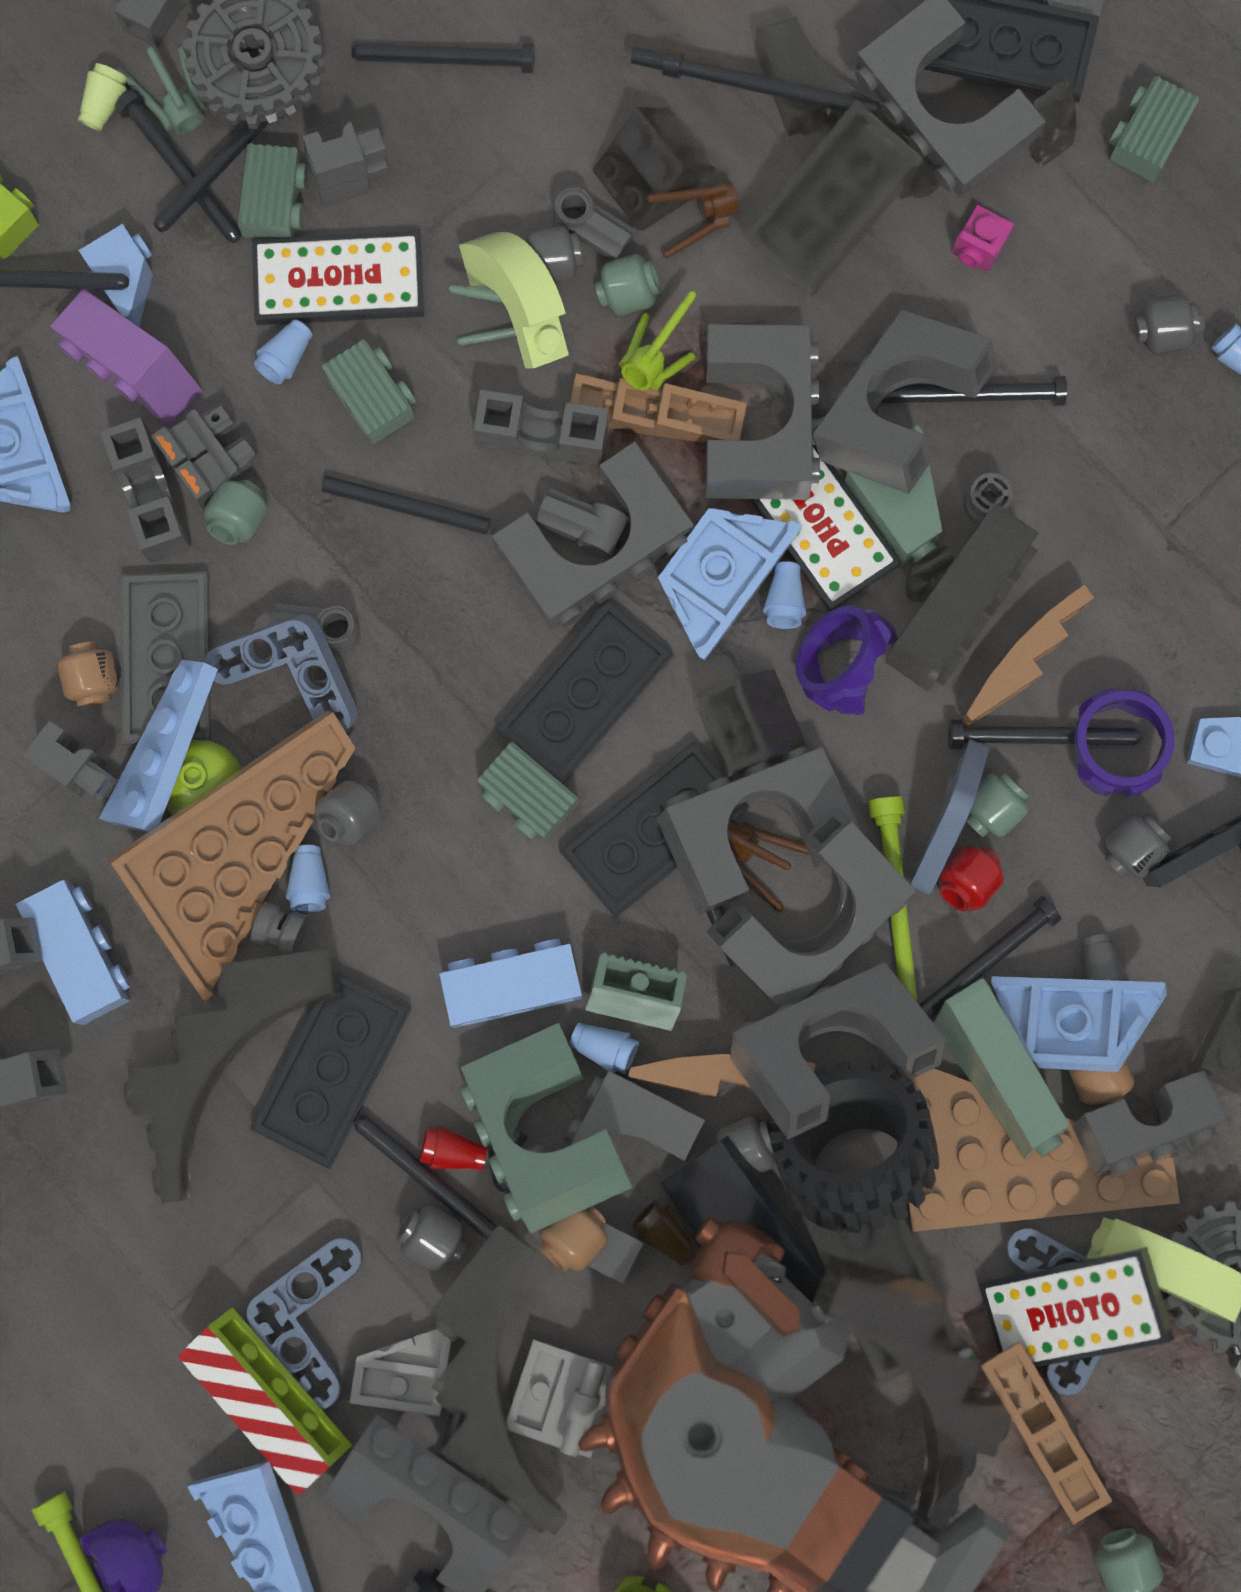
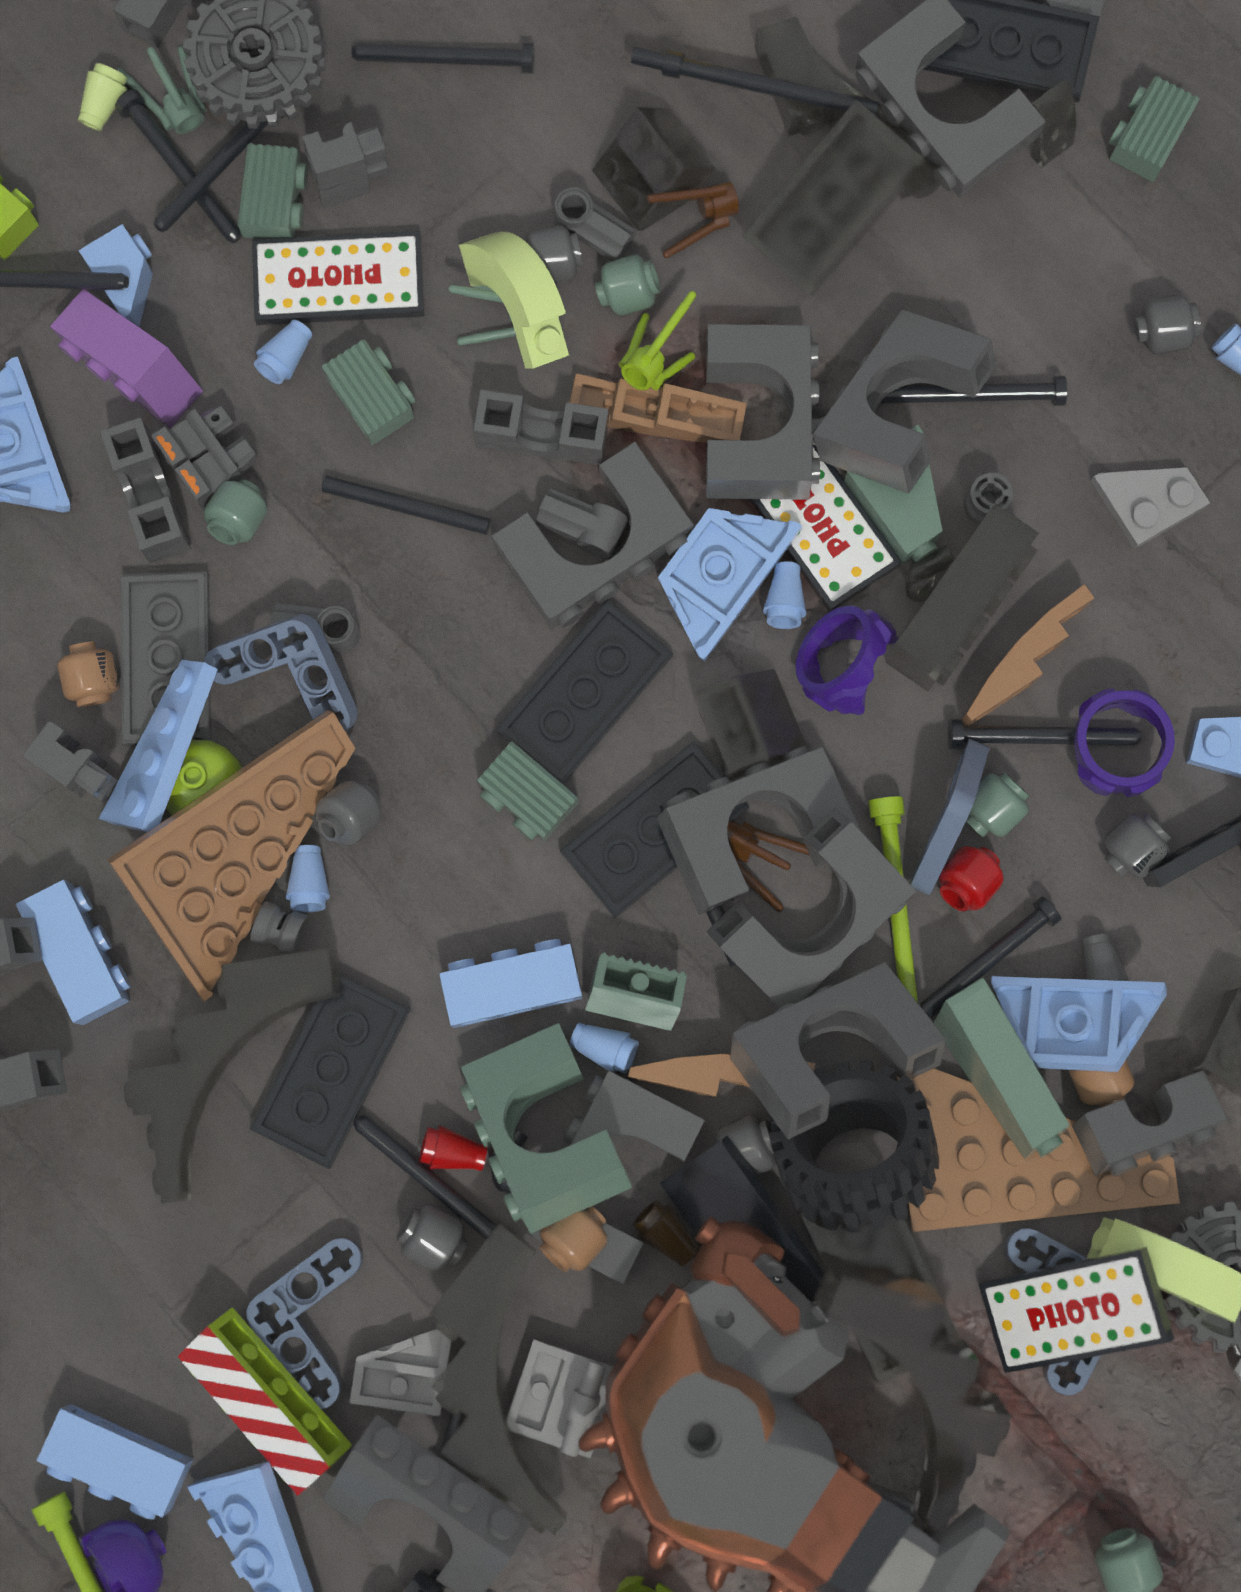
(114, 1462): none -> light blue brick
(982, 239): dark pink bracket -> none
(1046, 1433): medium nougat slope -> none
(1150, 500): none -> light grey wing

